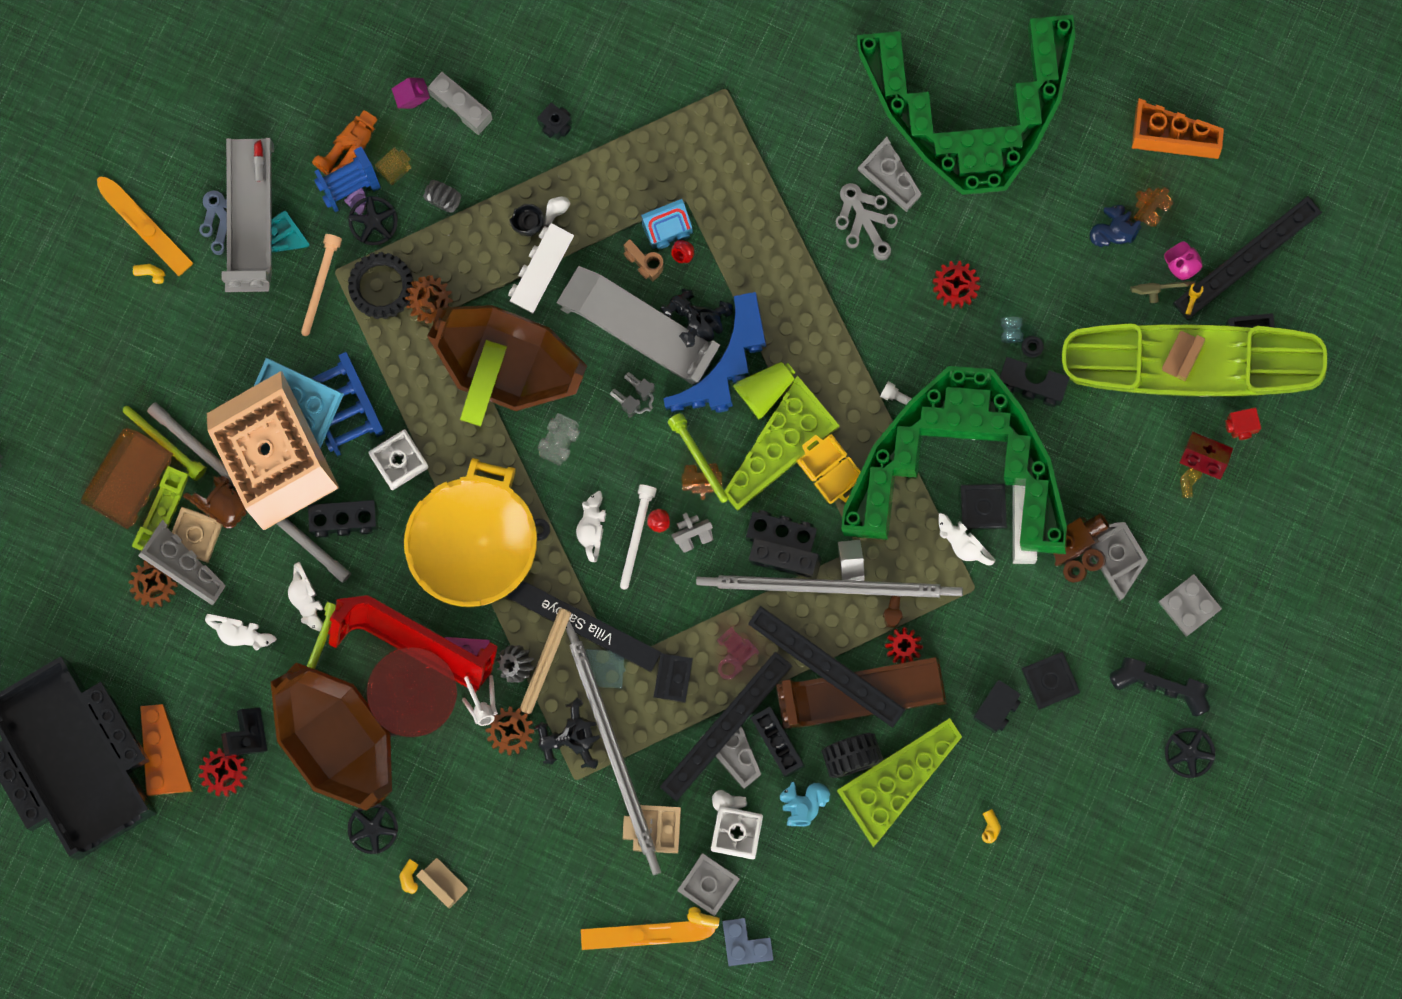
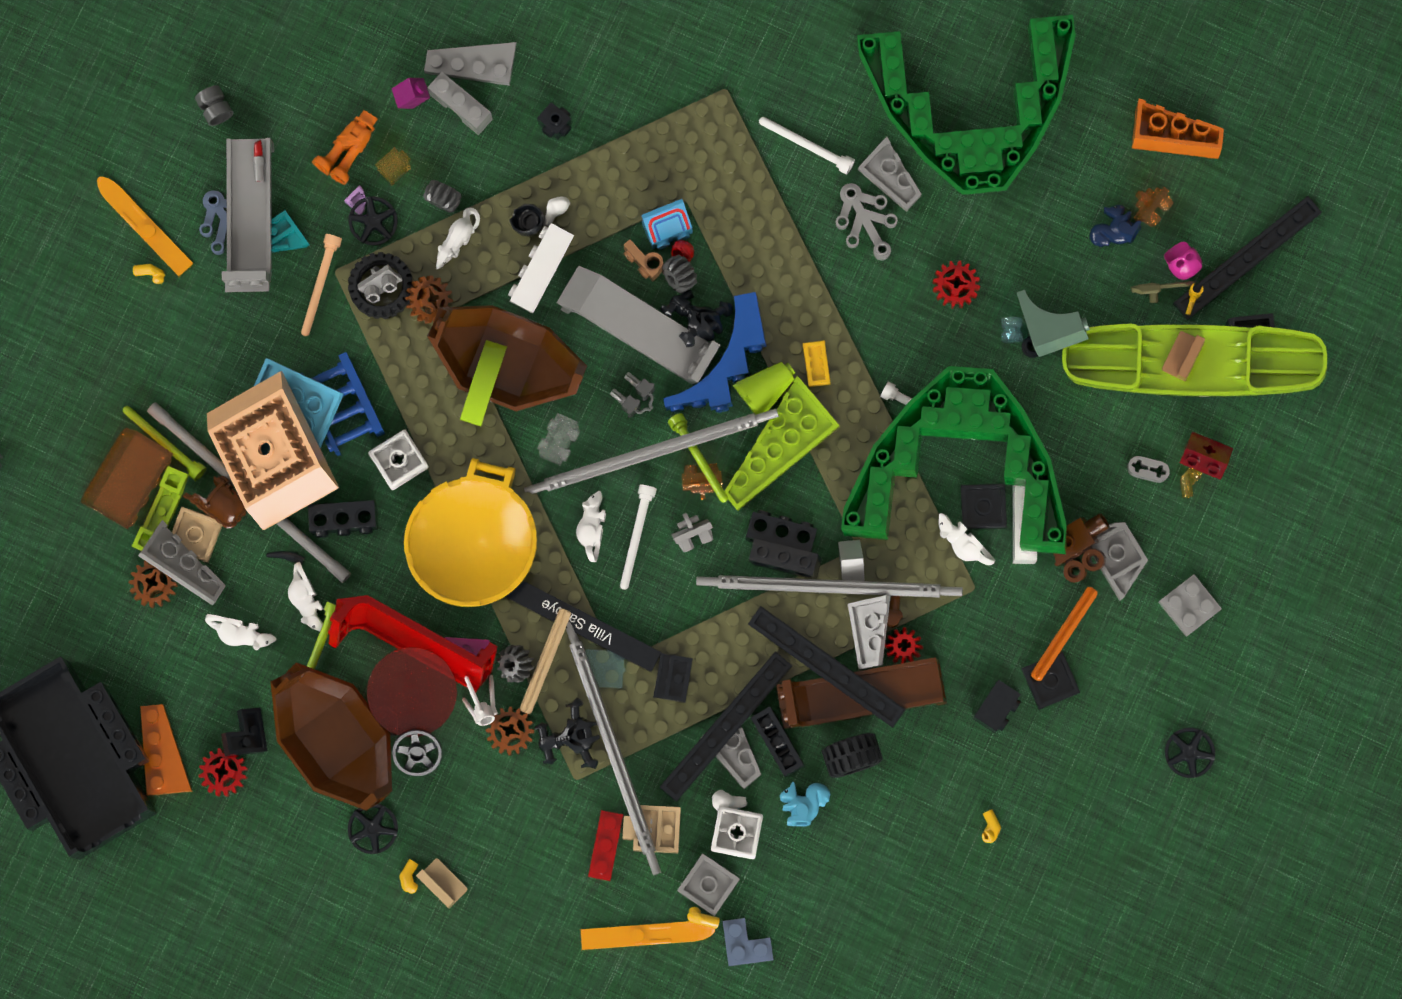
(215, 109): none -> dark grey wheel
(287, 555): none -> black helmet
(347, 179): blue fence -> none
(379, 282): none -> light grey hips
(417, 752): none -> wheel
(458, 235): none -> white animal
(477, 63): none -> light grey wing
(546, 529): black plate -> none
(605, 845): none -> red plate
(652, 451): none -> light grey axle
(658, 520): red piece -> none
(679, 273): none -> dark grey gear
(740, 651): clear pink piece -> none
(816, 363): none -> yellow plate
(824, 461): yellow piece -> none
(843, 163): none -> white piece
(869, 629): none -> light grey wing
(888, 787): lime wing -> none
(1049, 390): black arch -> none
(1051, 330): none -> sand green arch
(1064, 634): none -> orange axle
(1133, 671): black plate -> none
(1149, 464): none -> light grey beam
(1243, 423): red brick -> none

